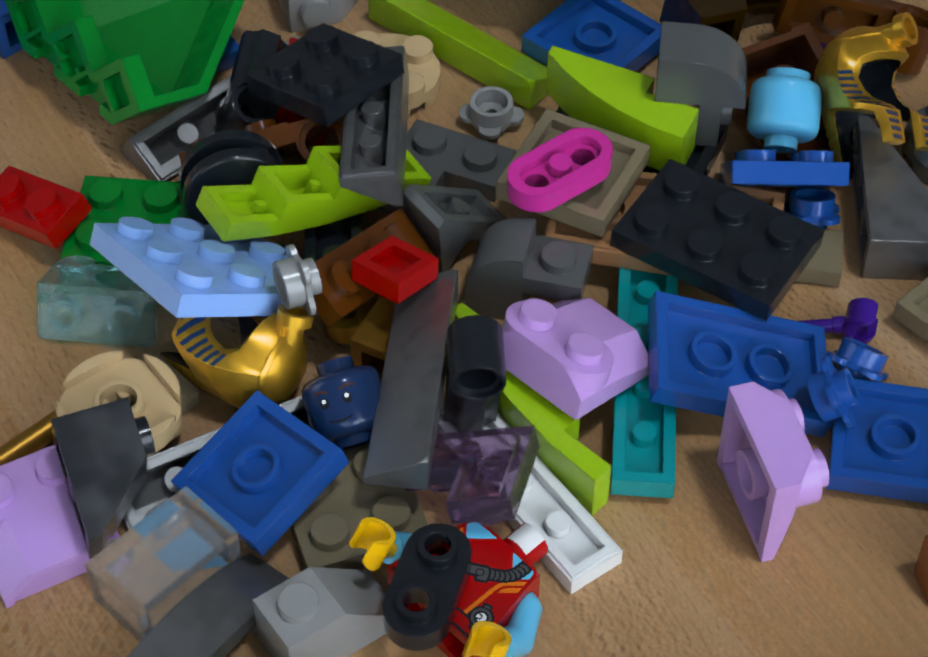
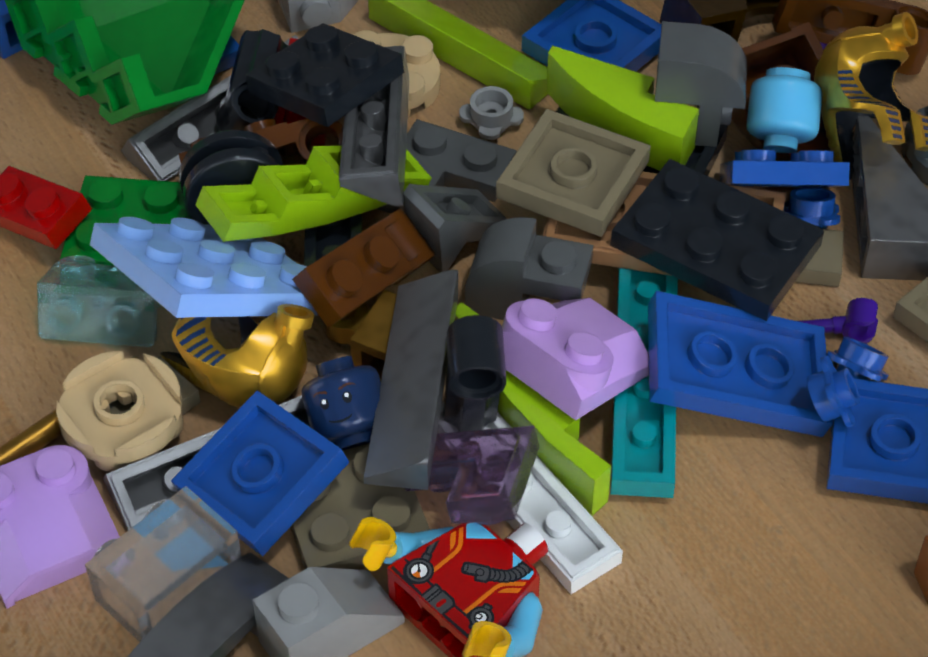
(103, 465): black slope -> none
(297, 281): light grey plate -> none
(394, 269): red plate -> none
(430, 581): black plate -> none
(559, 169): dark pink plate -> none
(768, 462): lavender slope -> none

